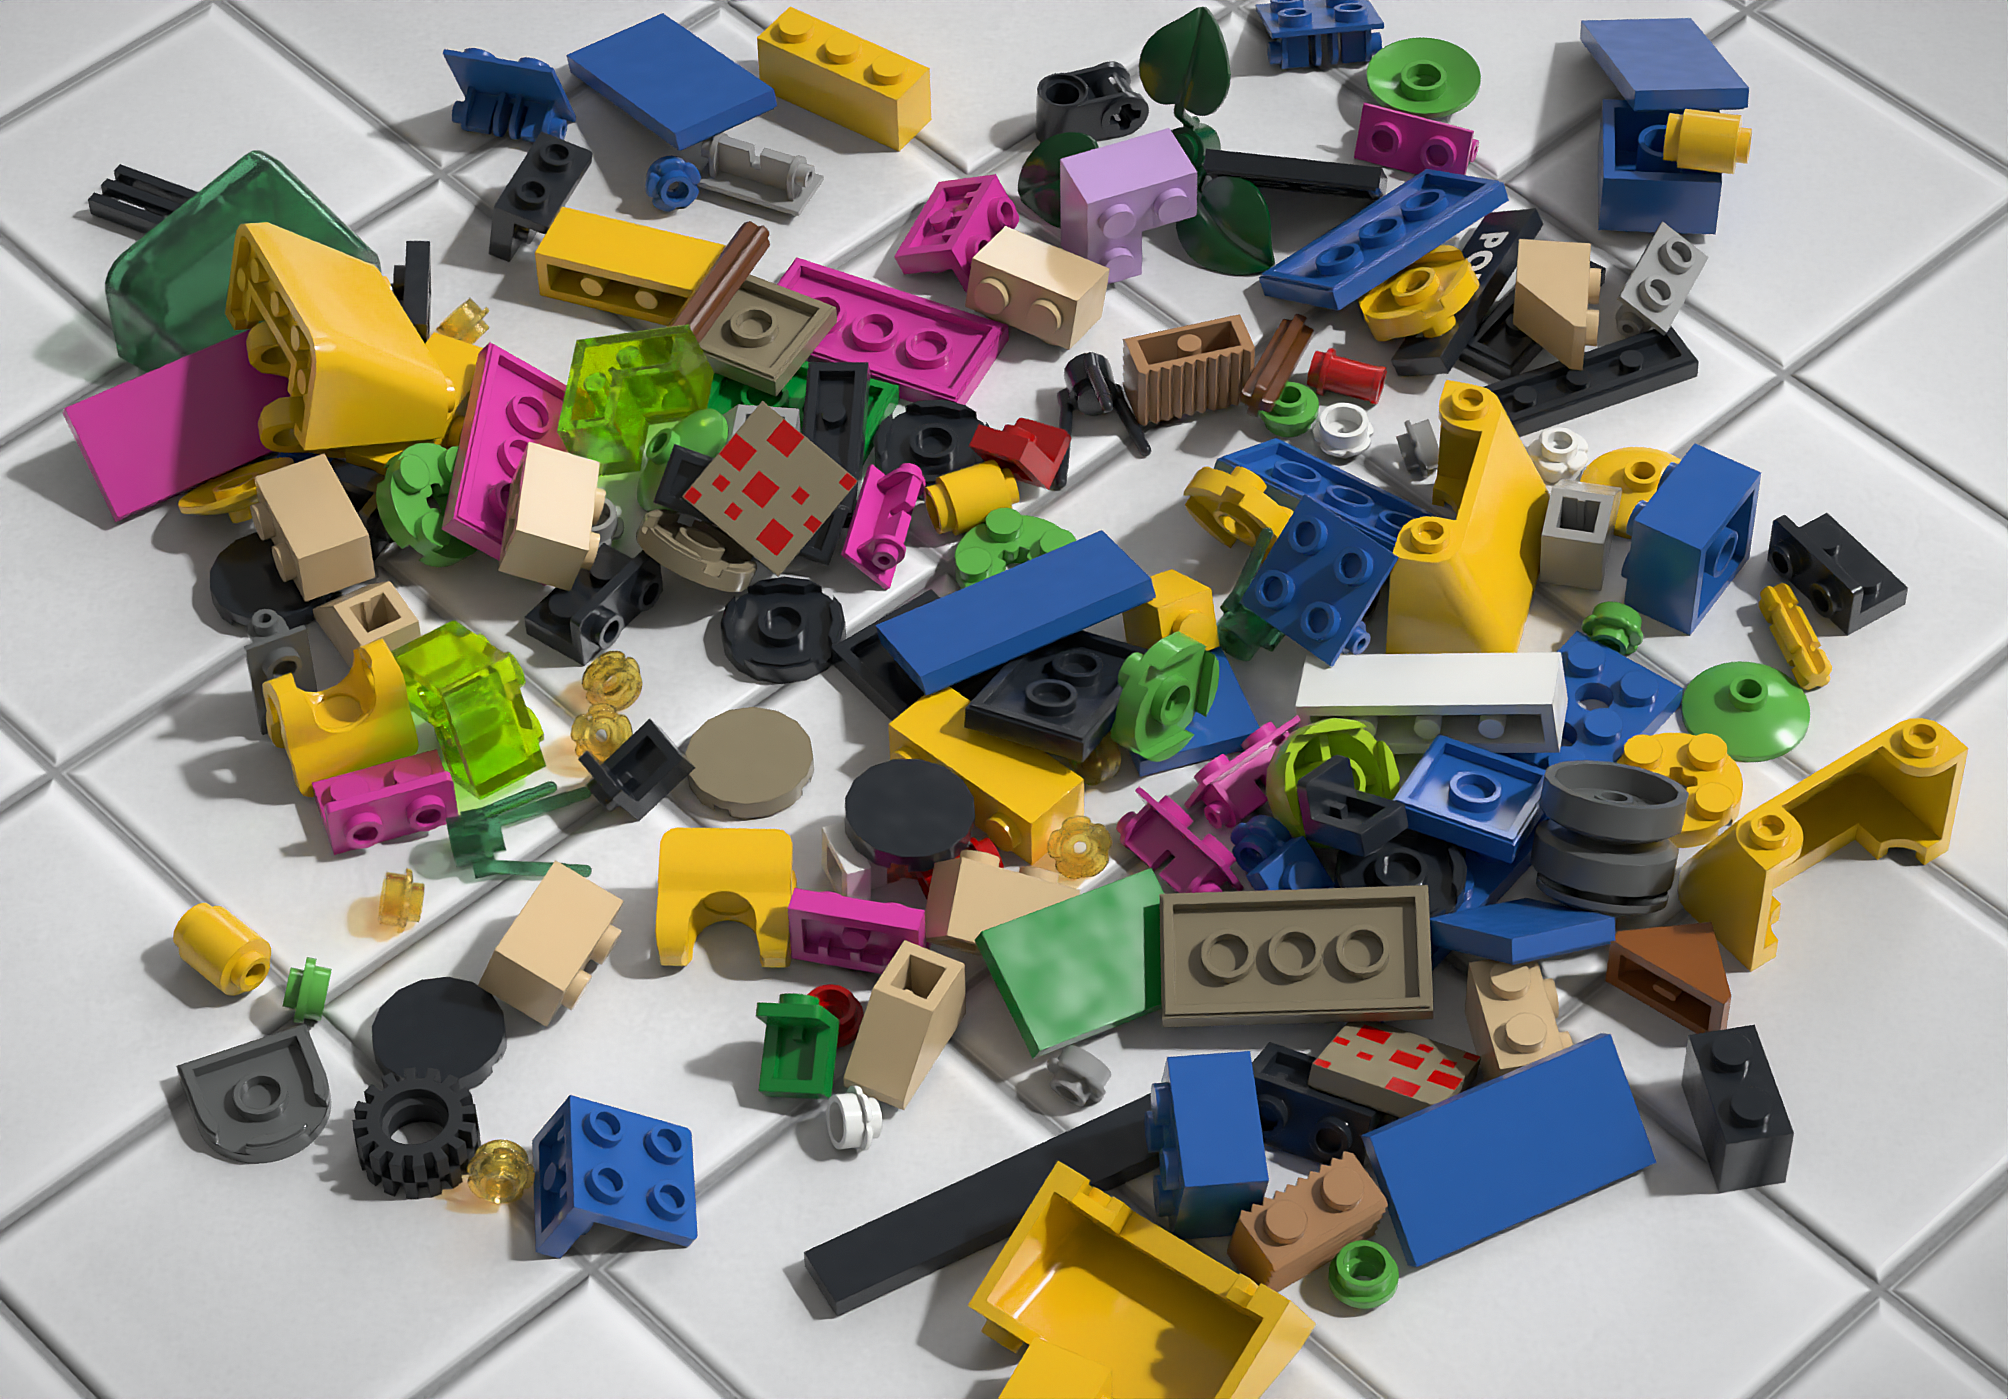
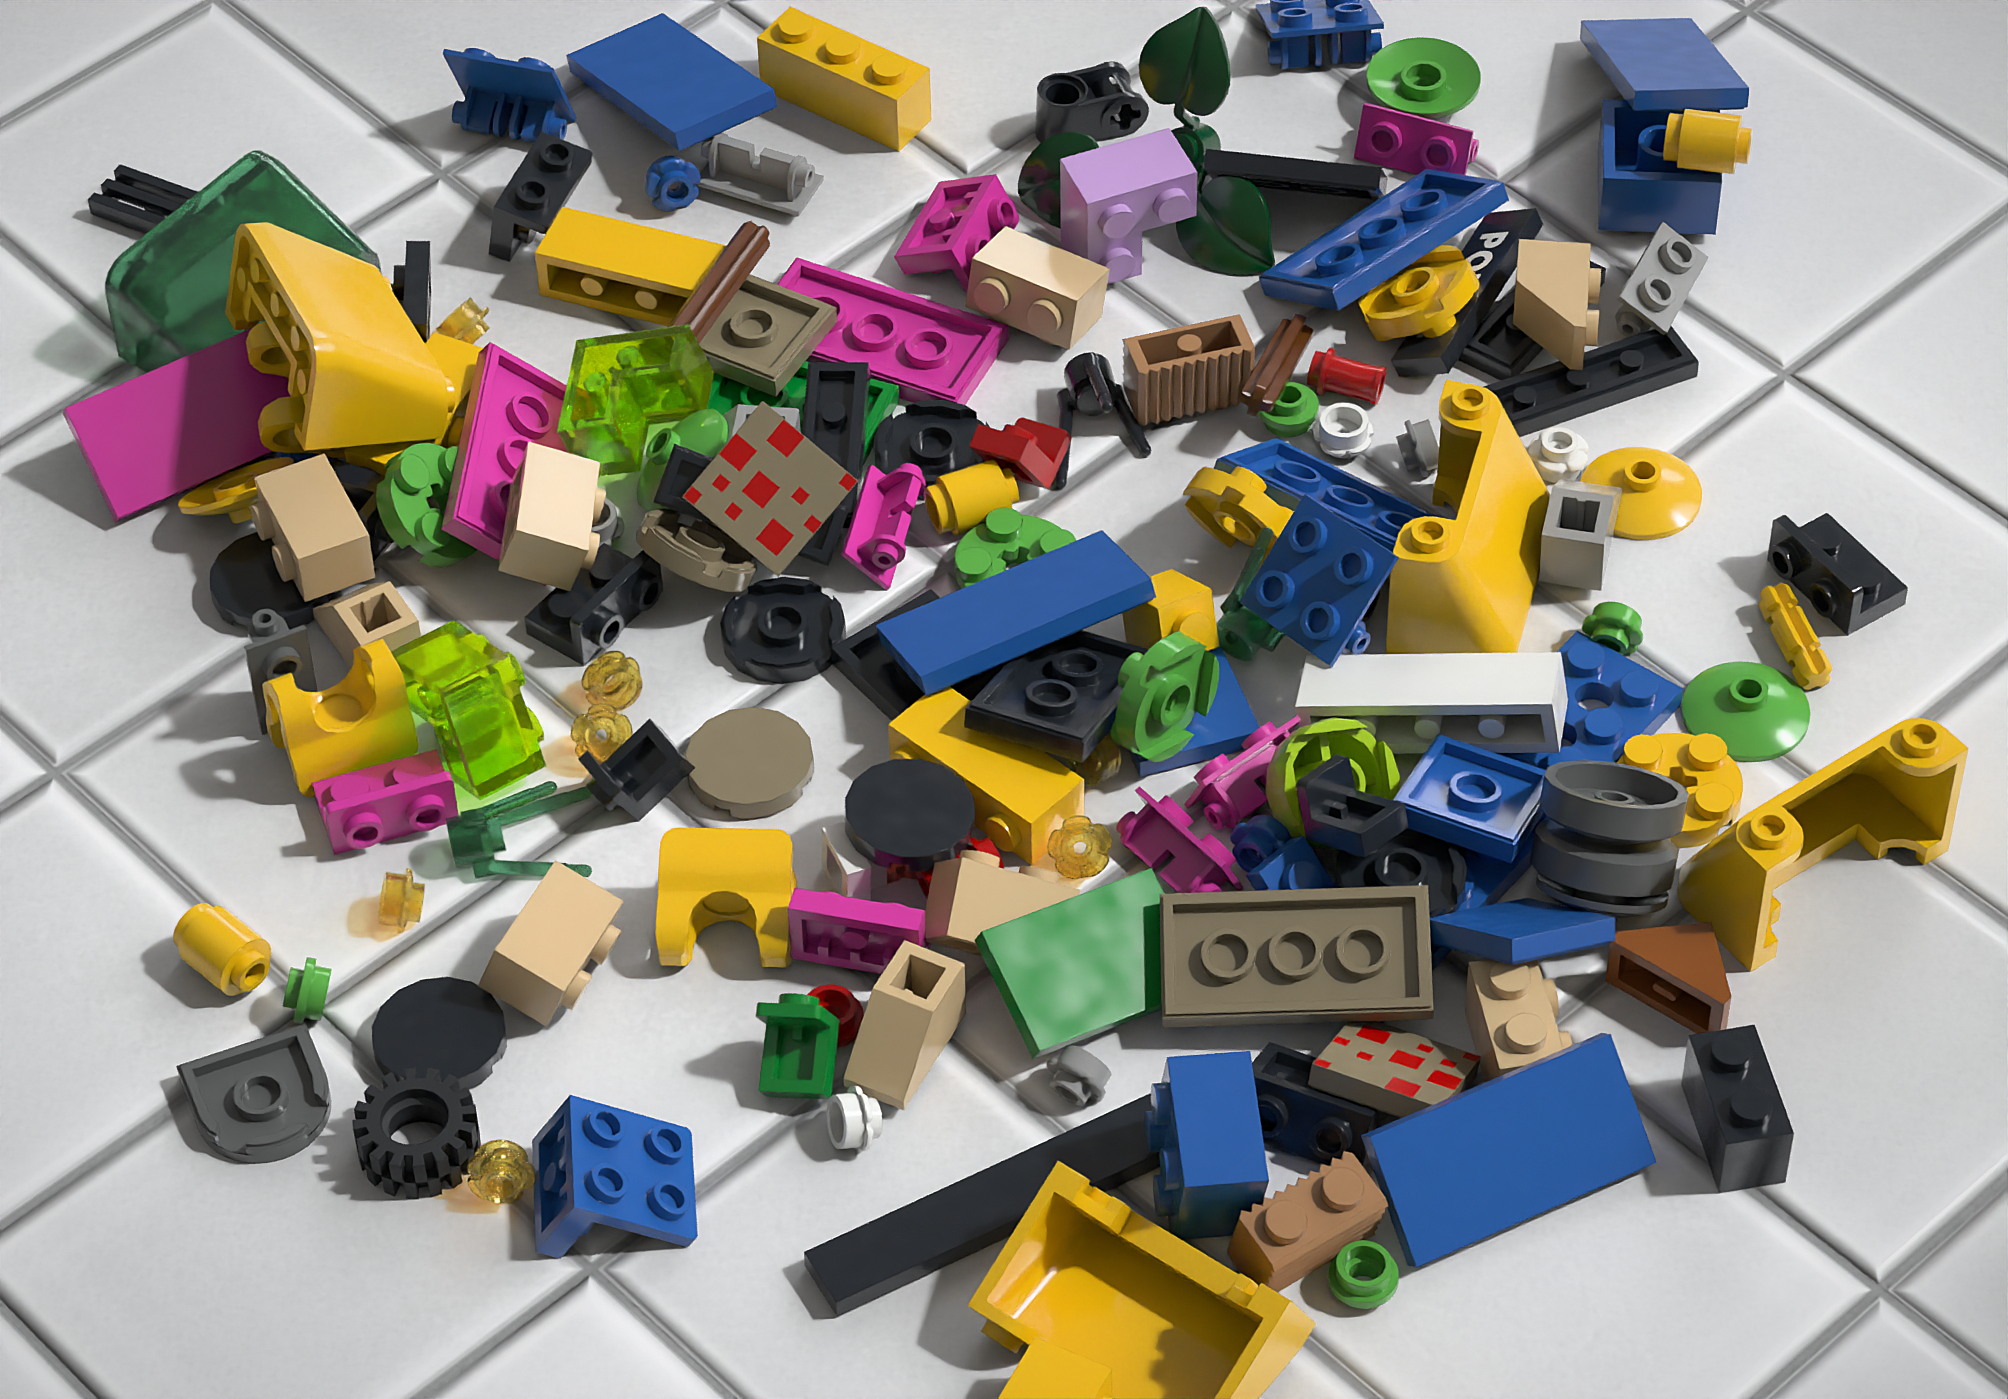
(1690, 538): blue brick -> none

